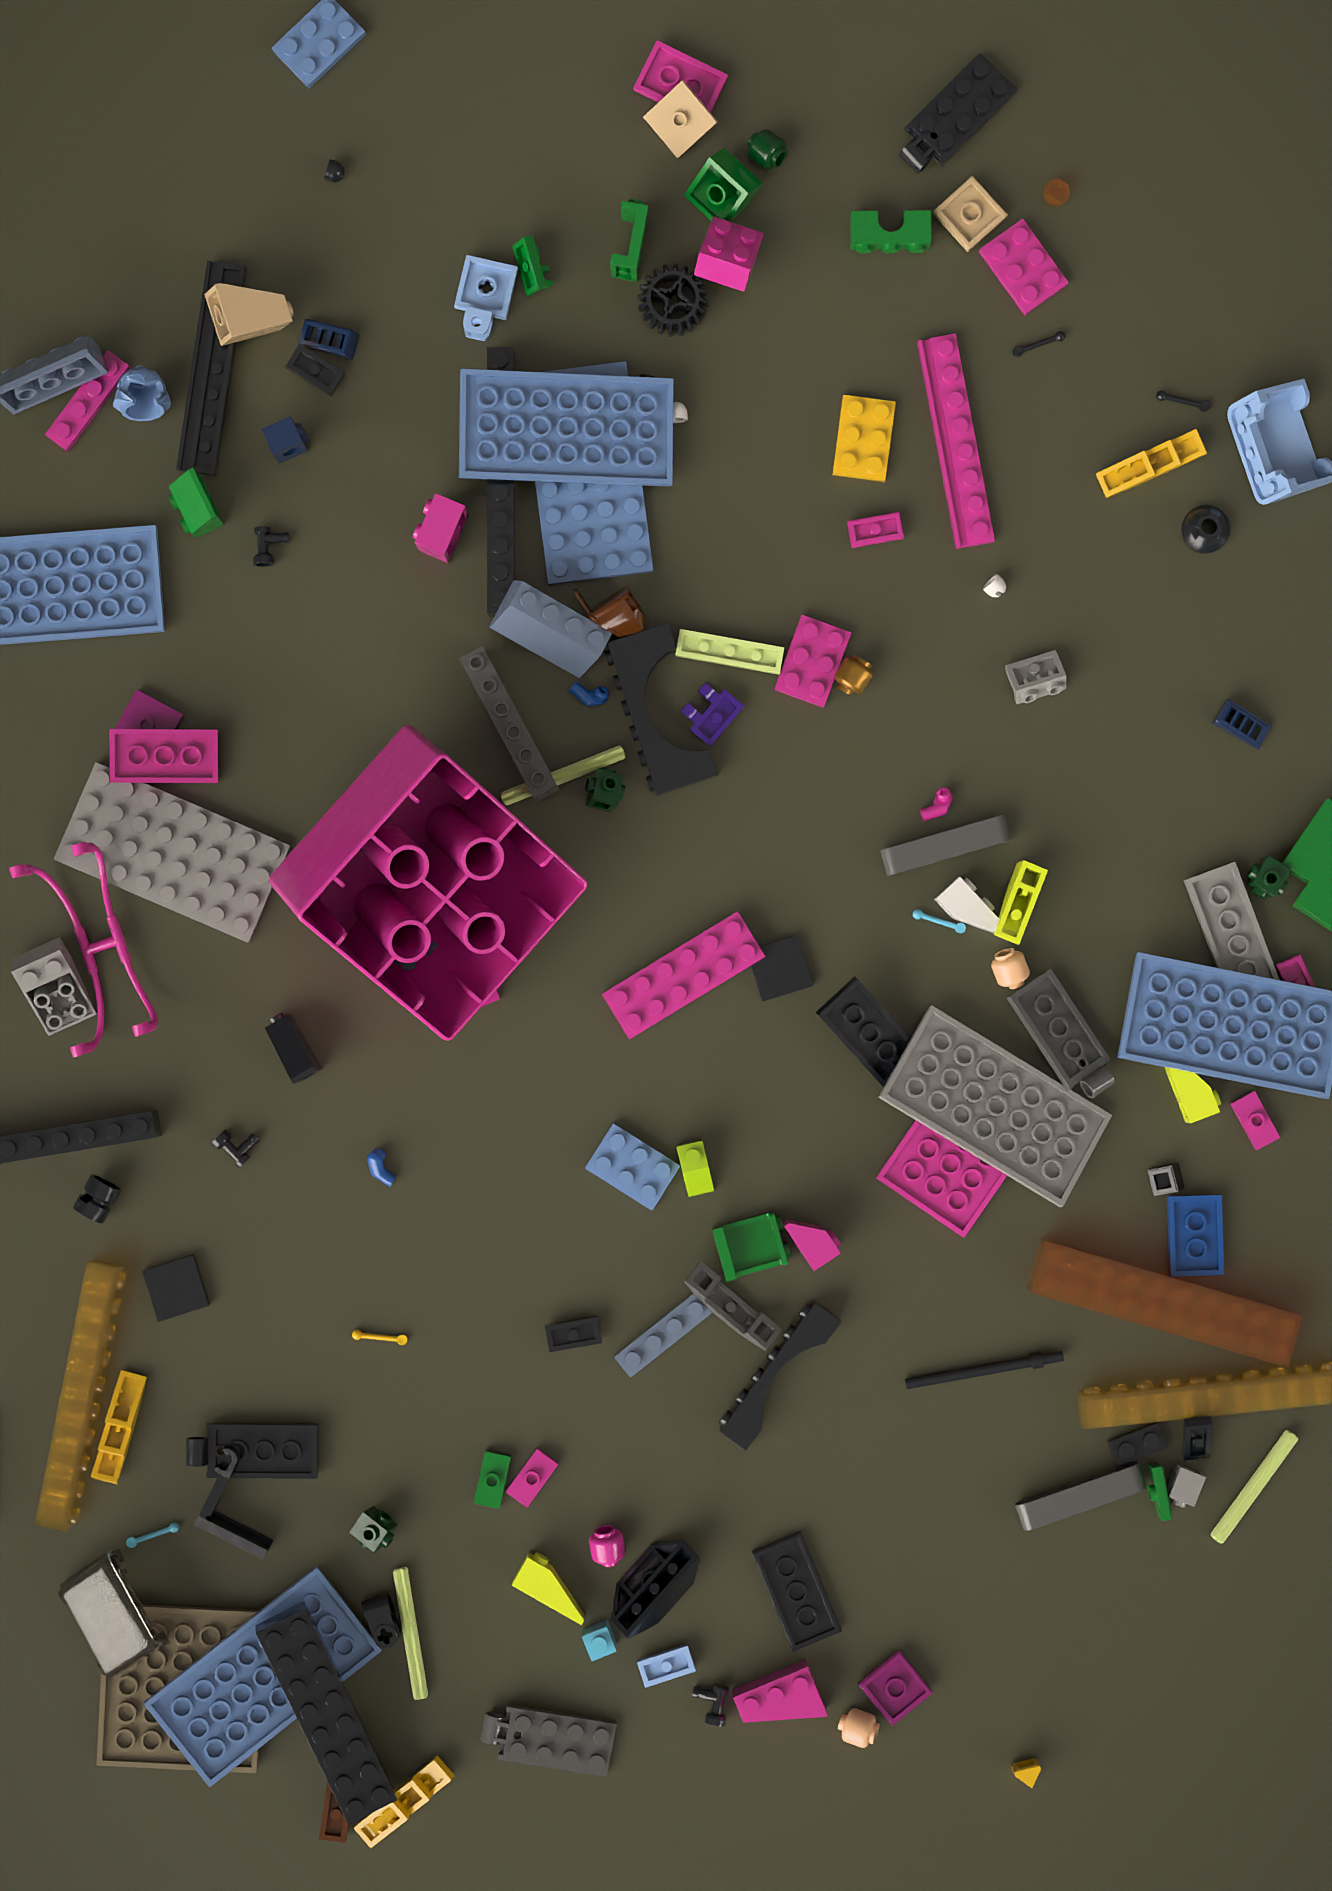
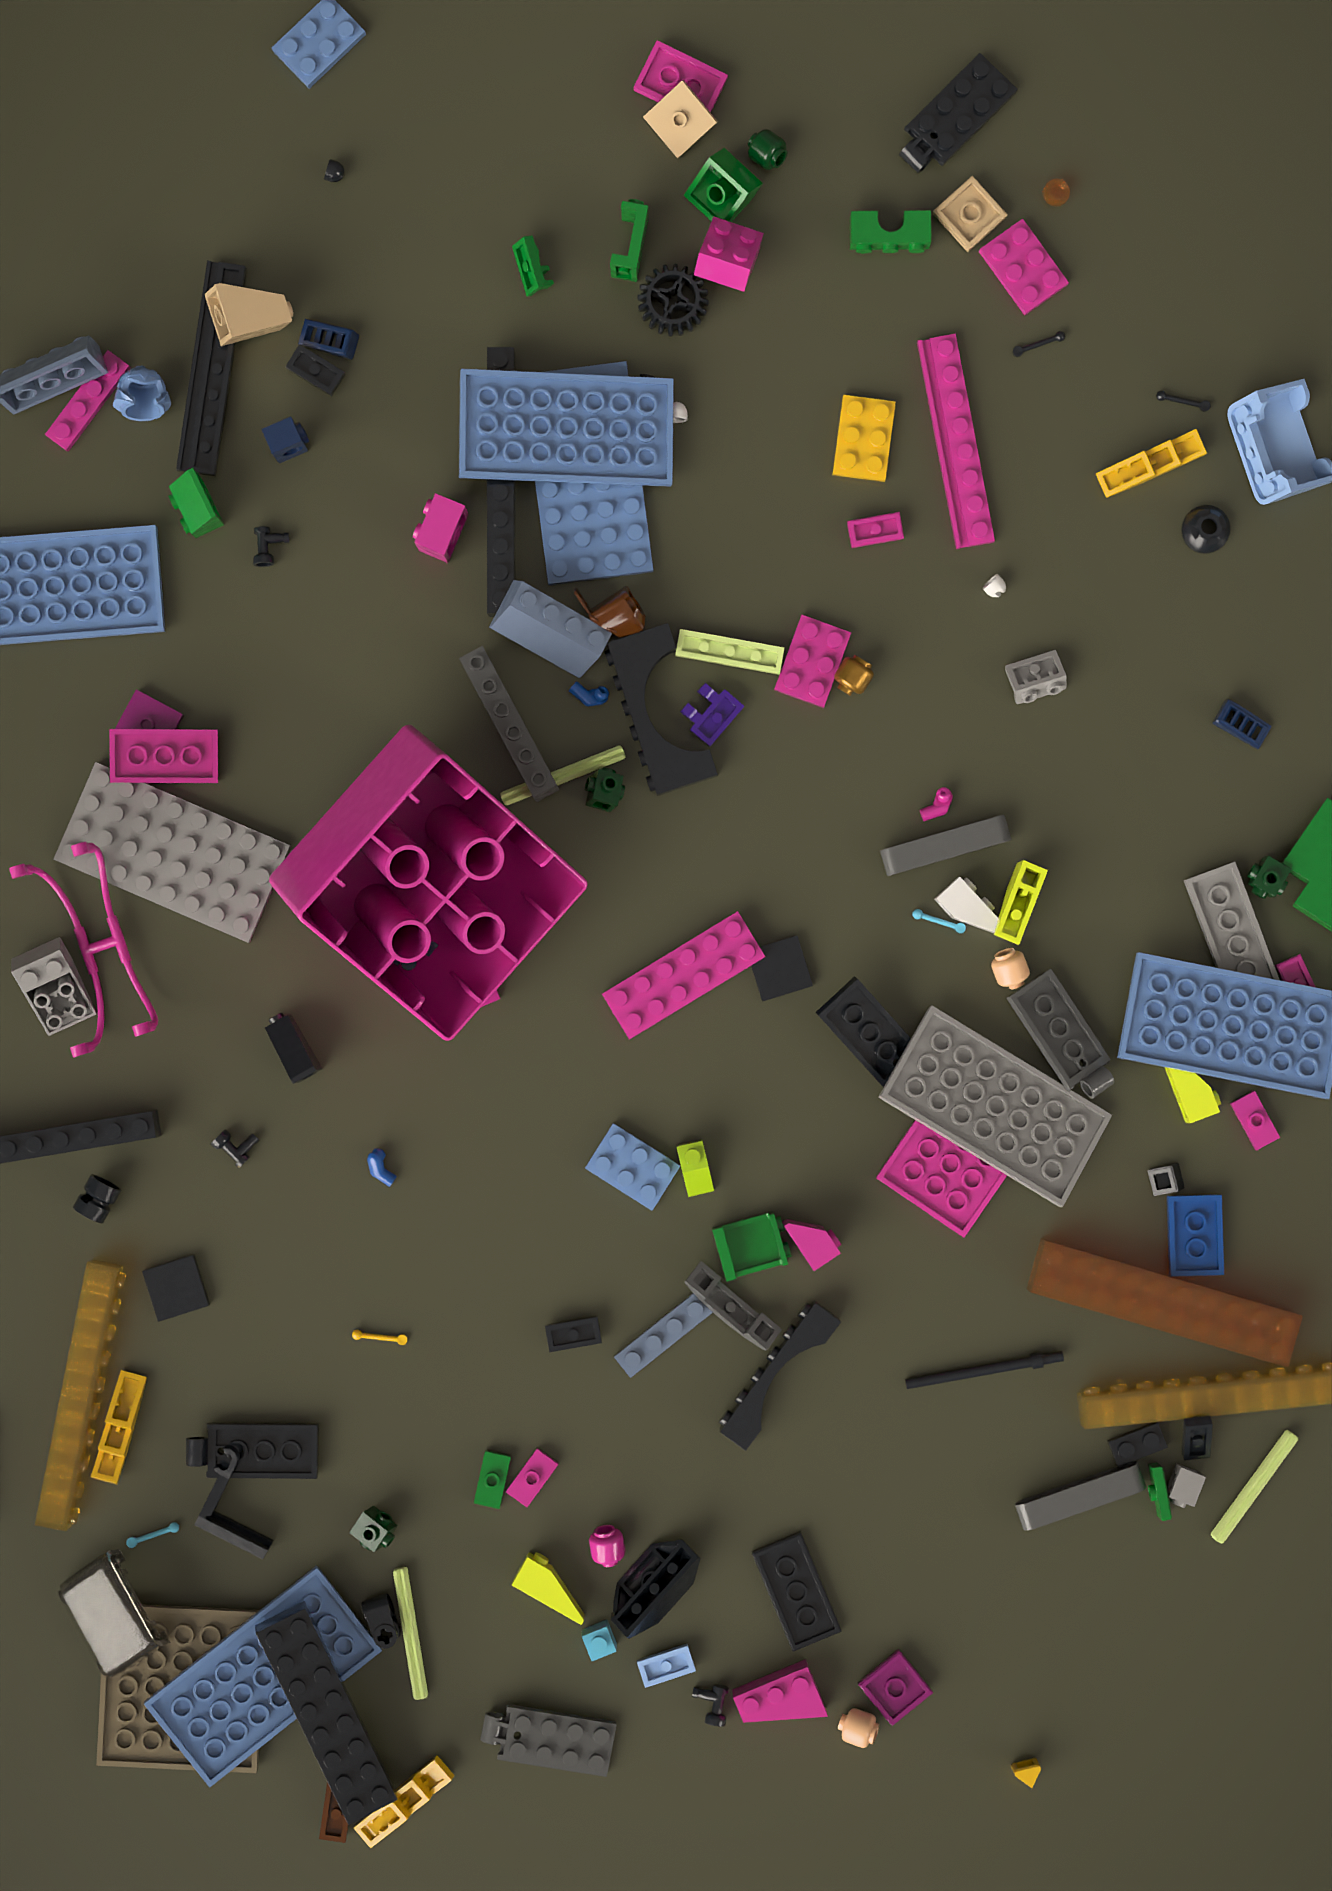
(482, 307): light blue plate -> none

